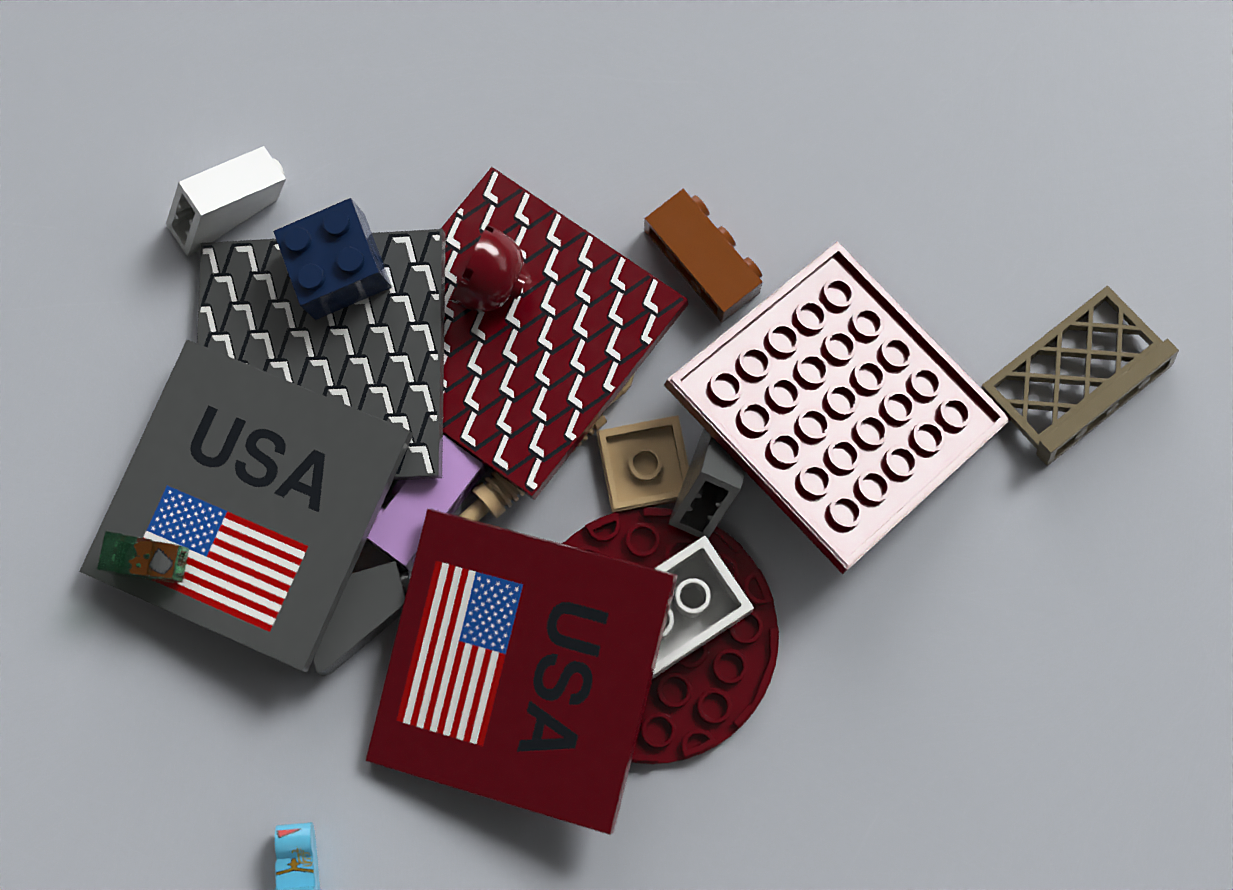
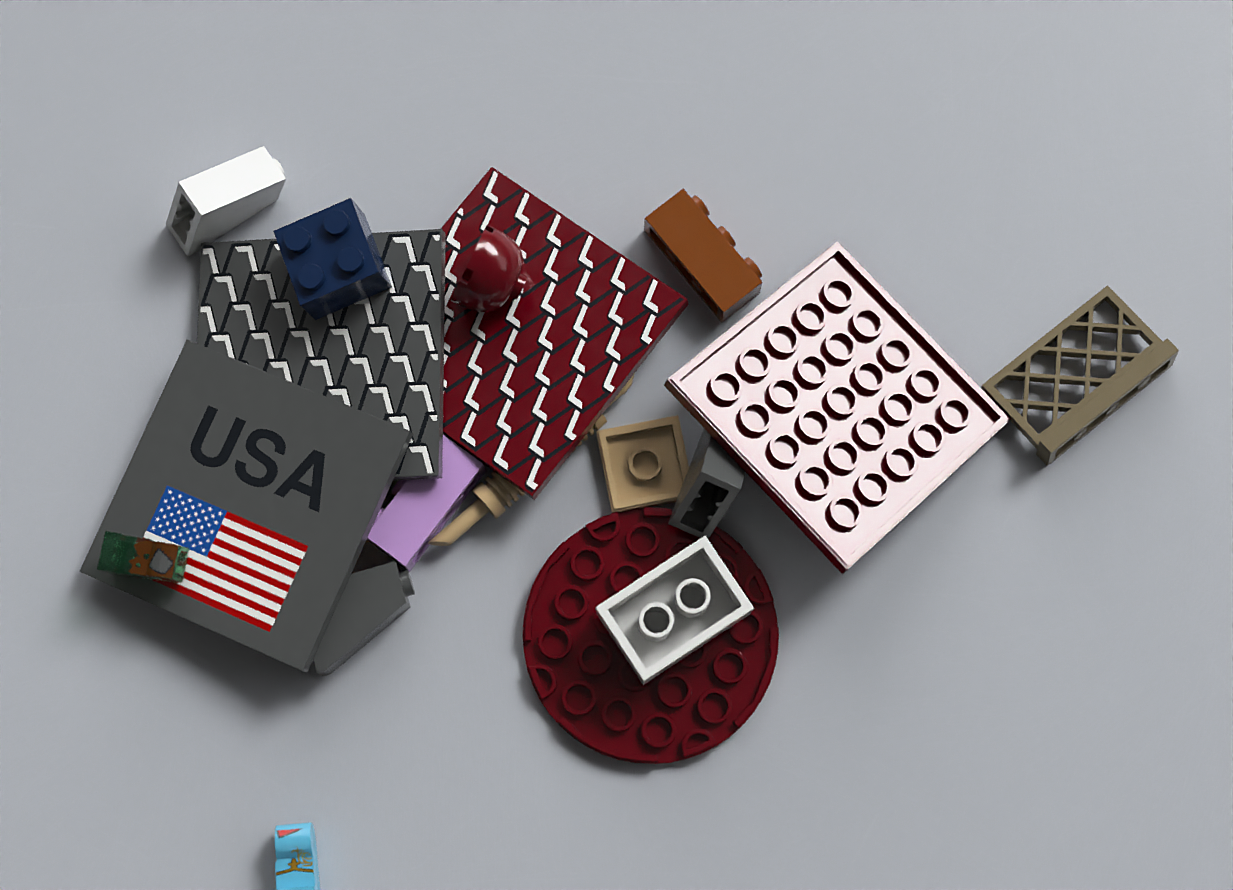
(521, 669): dark red tile -> none

